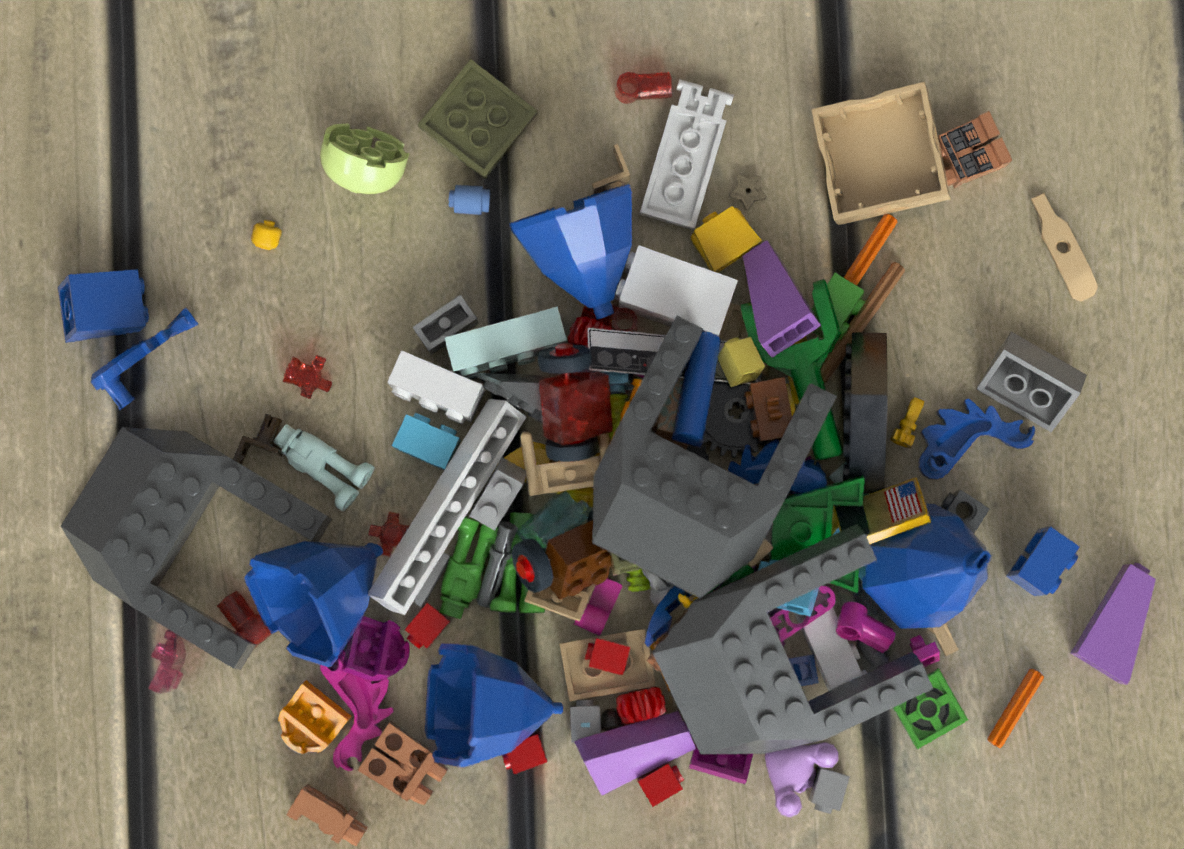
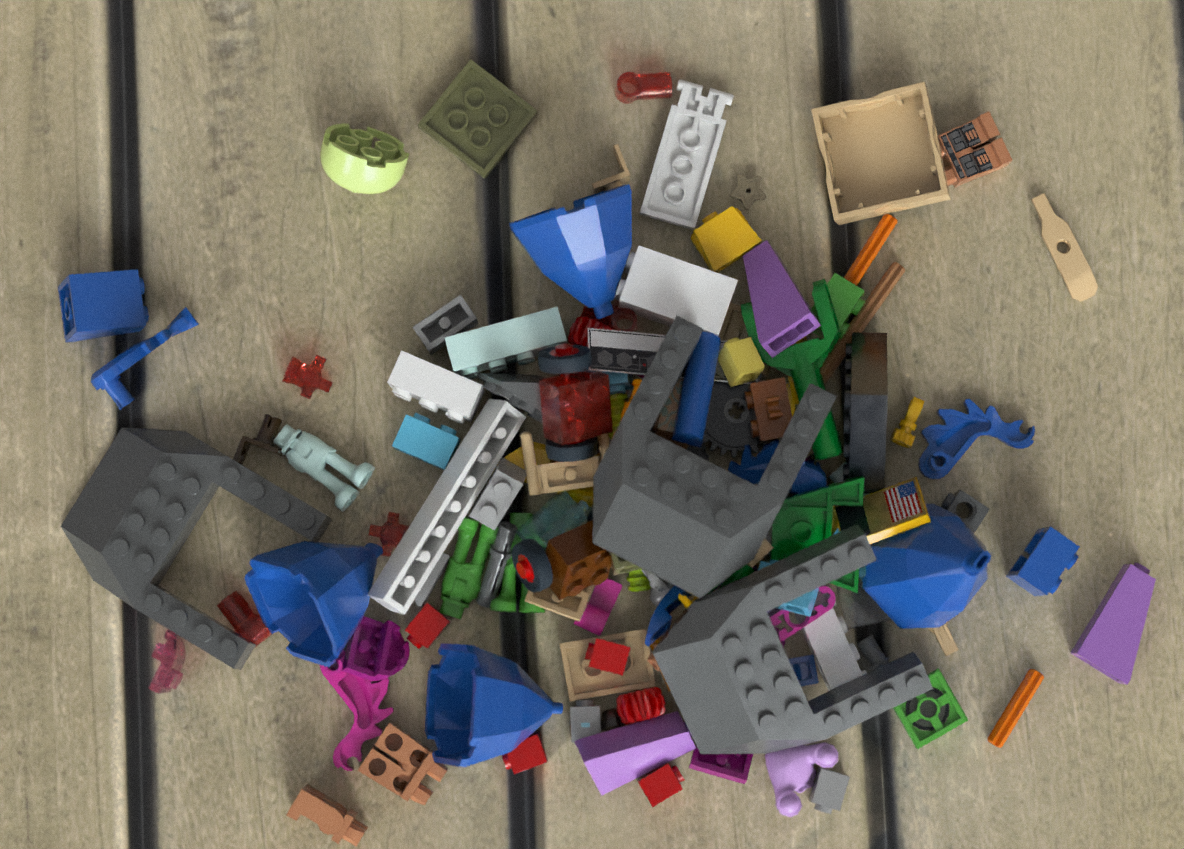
(266, 235): yellow piece -> none
(311, 720): light orange slope -> none
(469, 199): medium blue brick -> none
(857, 625): dark pink piece -> none
(927, 654): dark pink tile -> none
(1032, 382): light grey slope -> none

